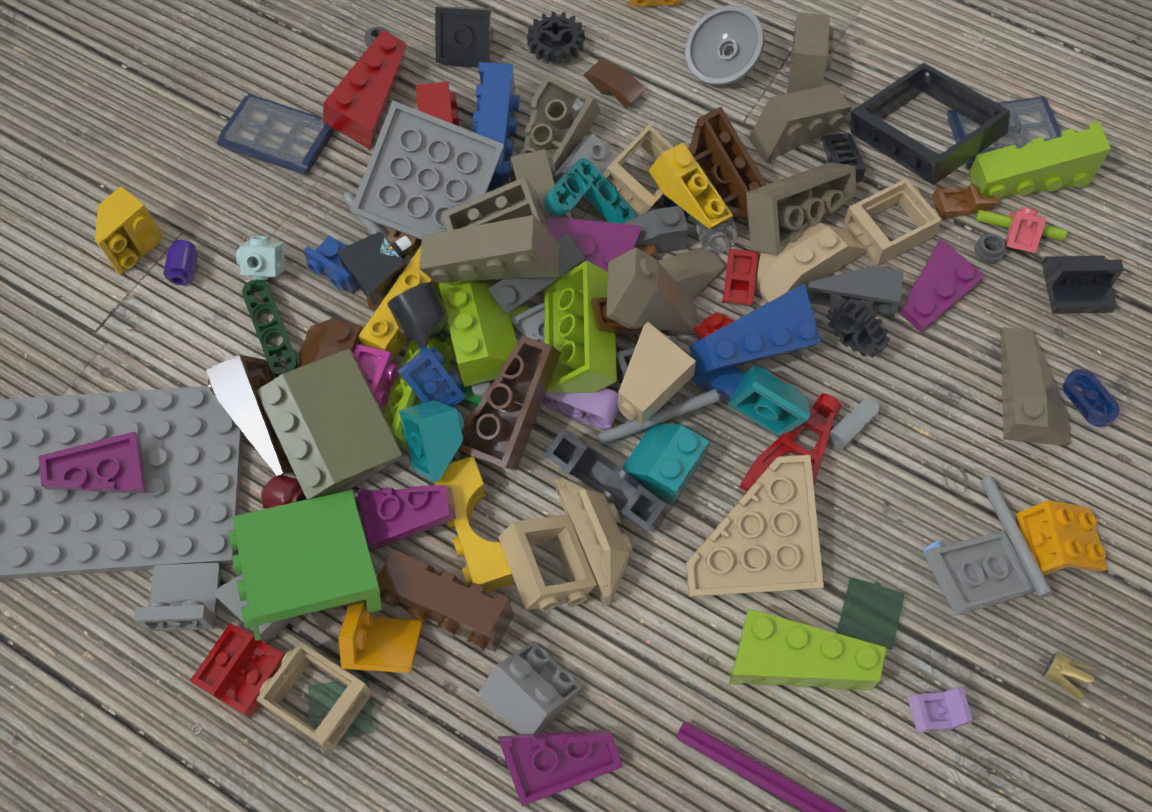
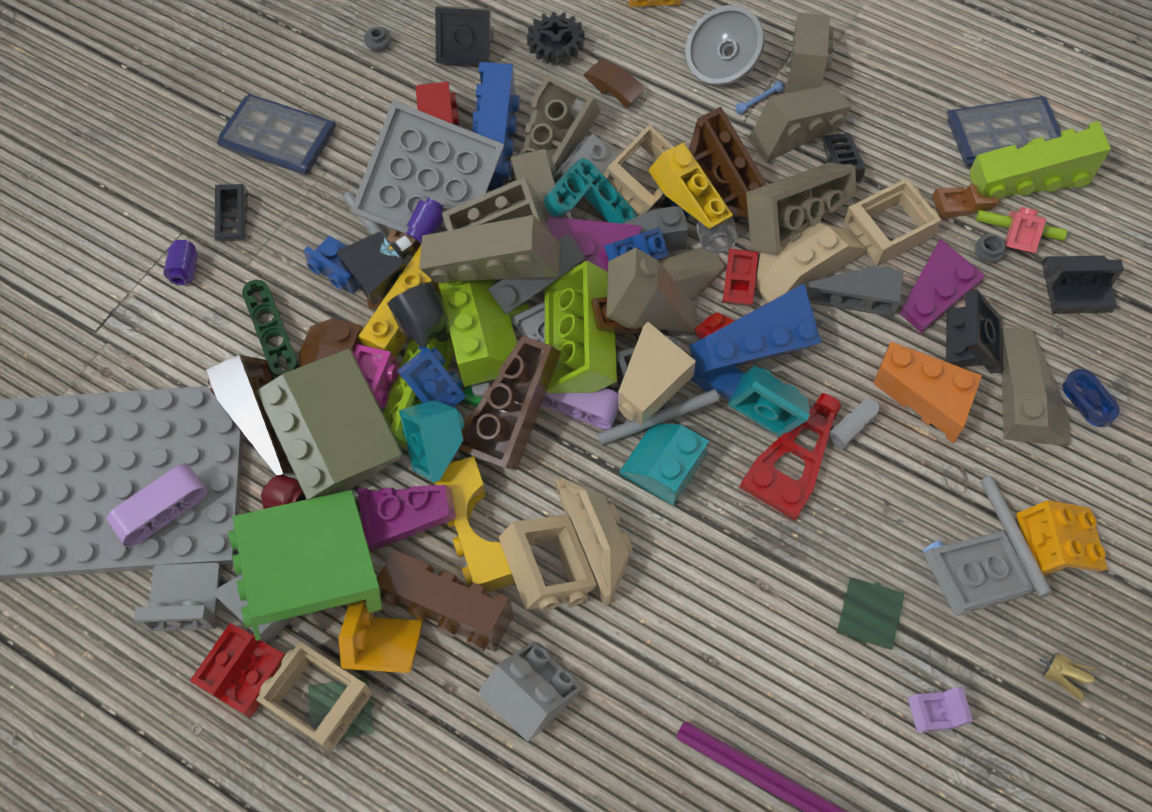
(97, 466): magenta wing -> none
(125, 230): yellow slope -> none
(156, 505): none -> lavender beam
(230, 191): none -> black slope
(261, 258): light aqua brick -> none
(365, 91): red wedge -> none
(425, 219): none -> dark purple brick
(557, 761): magenta wing -> none
(606, 477): black arch -> none
(649, 242): none -> blue slope
(741, 108): none -> medium blue hinge
(766, 538): tan plate -> none
(803, 656): lime wedge -> none
(858, 327): black gear -> none
(922, 161): black window -> none
(929, 387): none -> orange wedge
(975, 334): none -> black bracket

